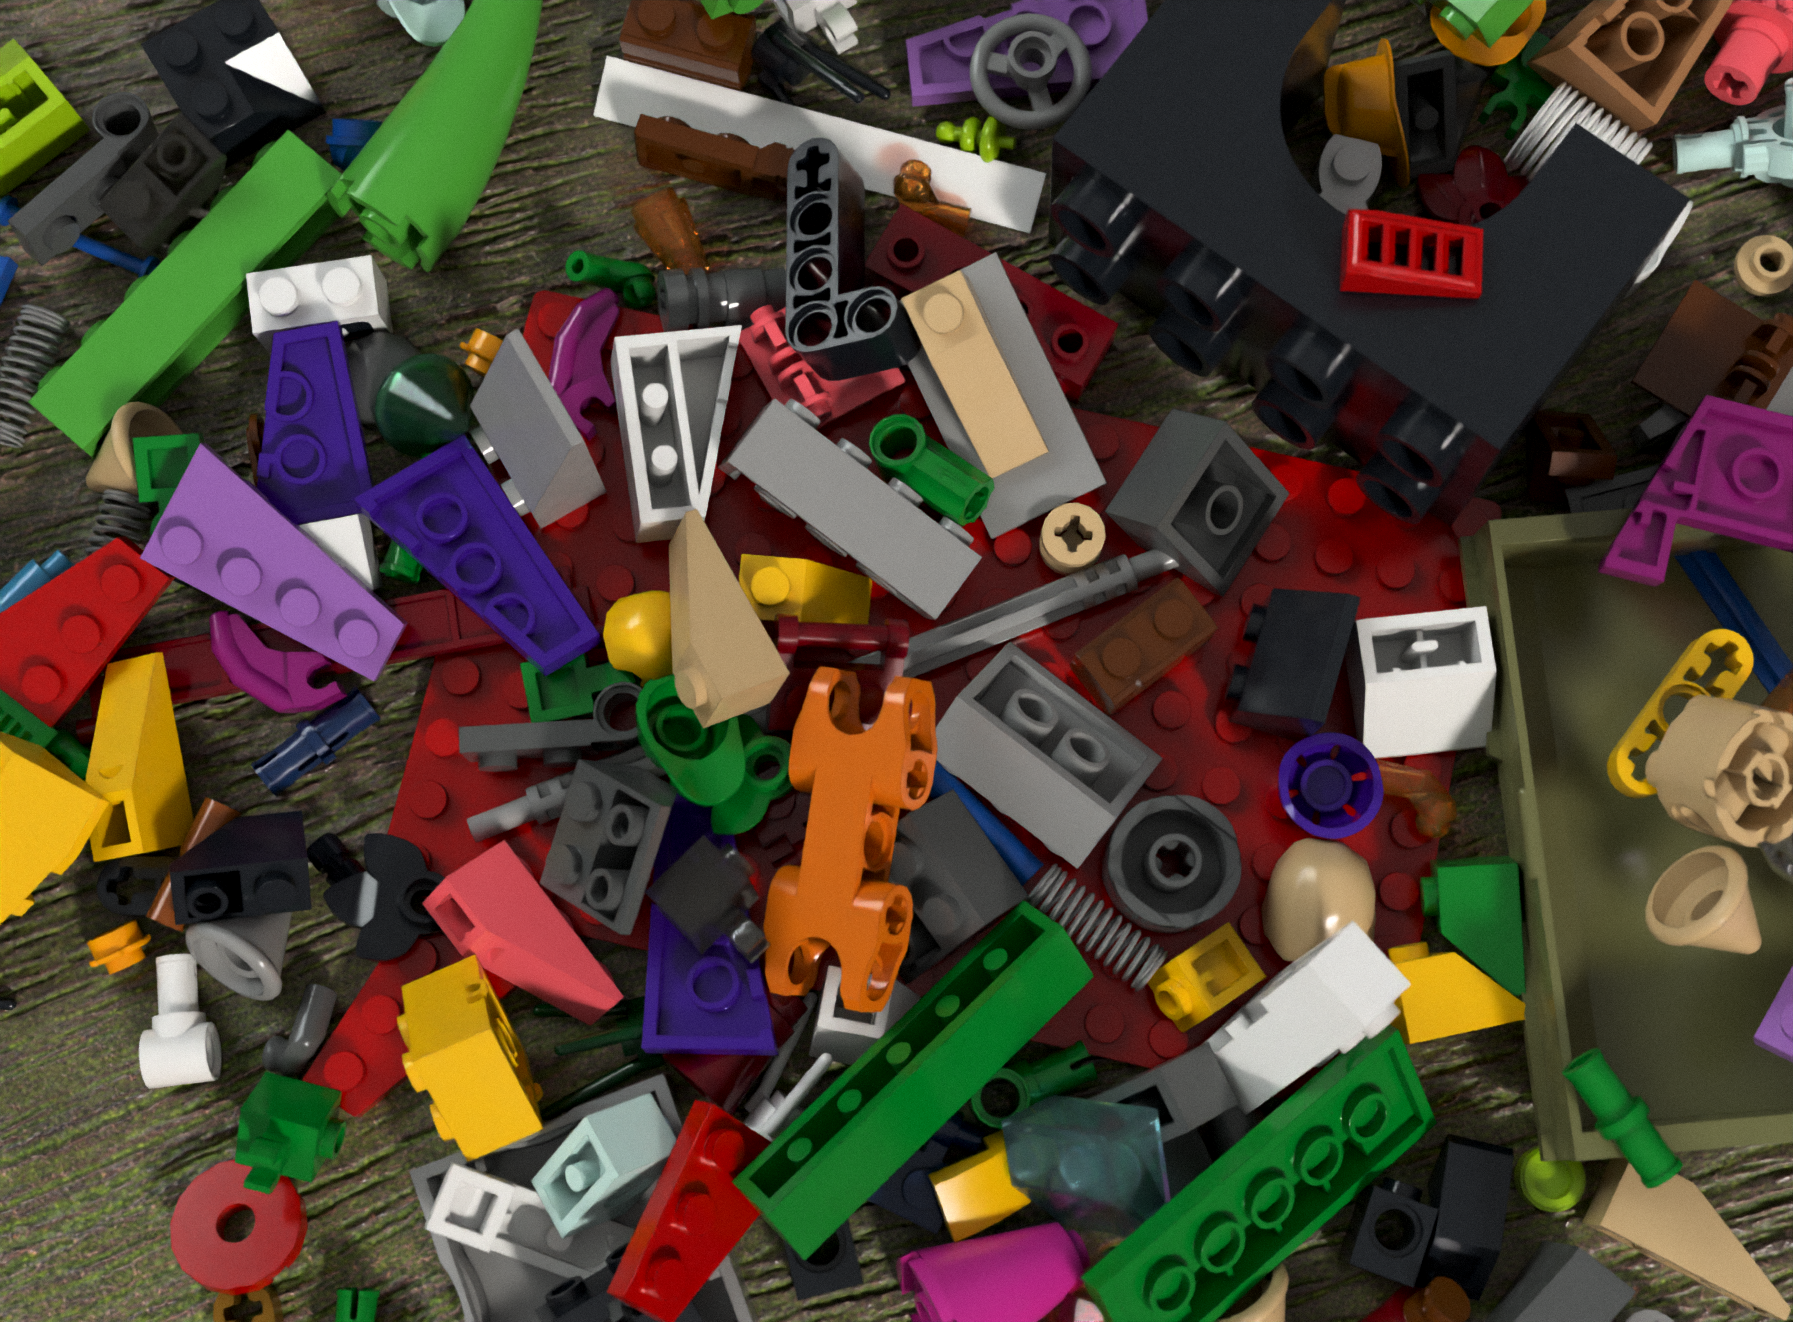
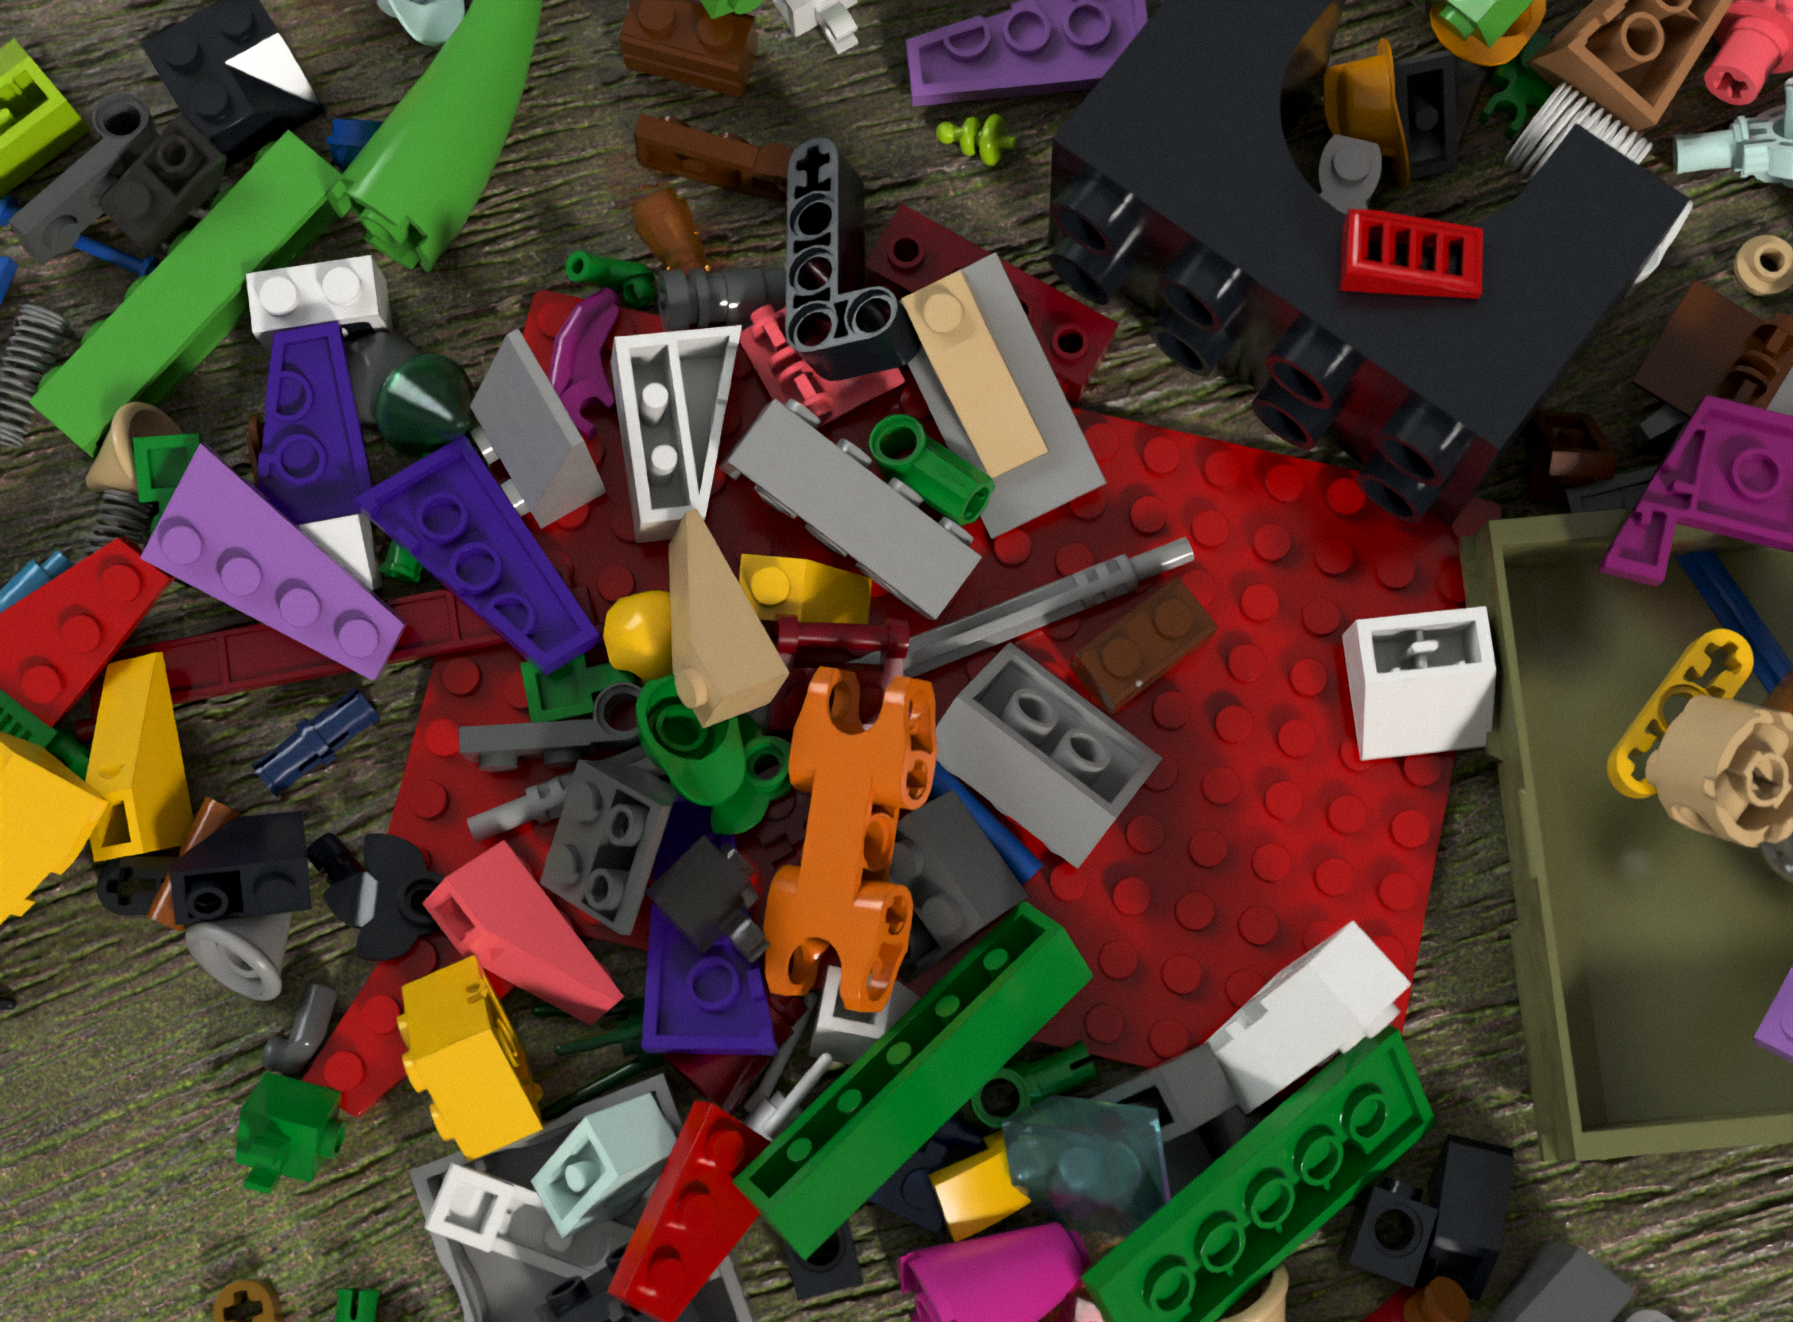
(118, 947): light orange plate -> none
(181, 1042): white pin -> none
(242, 1265): red tile -> none
(269, 675): magenta piece -> none
(481, 350): light orange plate -> none
(793, 57): black plant -> none
(915, 192): clear orange arm -> none
(993, 190): white sticker -> none
(1043, 43): light grey piece -> none
(1052, 881): light grey piece -> none
(1069, 551): tan wheel -> none
(1199, 486): dark grey slope -> none
(1205, 978): yellow bracket -> none
(1209, 863): dark grey brick -> none
(1291, 661): black slope -> none
(1316, 893): tan hair -> none
(1327, 785): dark purple helmet -> none
(1425, 793): clear orange arm -> none
(1447, 996): yellow slope -> none
(1473, 191): dark red plate -> none
(1480, 913): green slope -> none
(1549, 1184): lime tile -> none
(1622, 1118): green pin -> none
(1683, 1233): tan slope -> none
(1705, 903): tan hat -> none

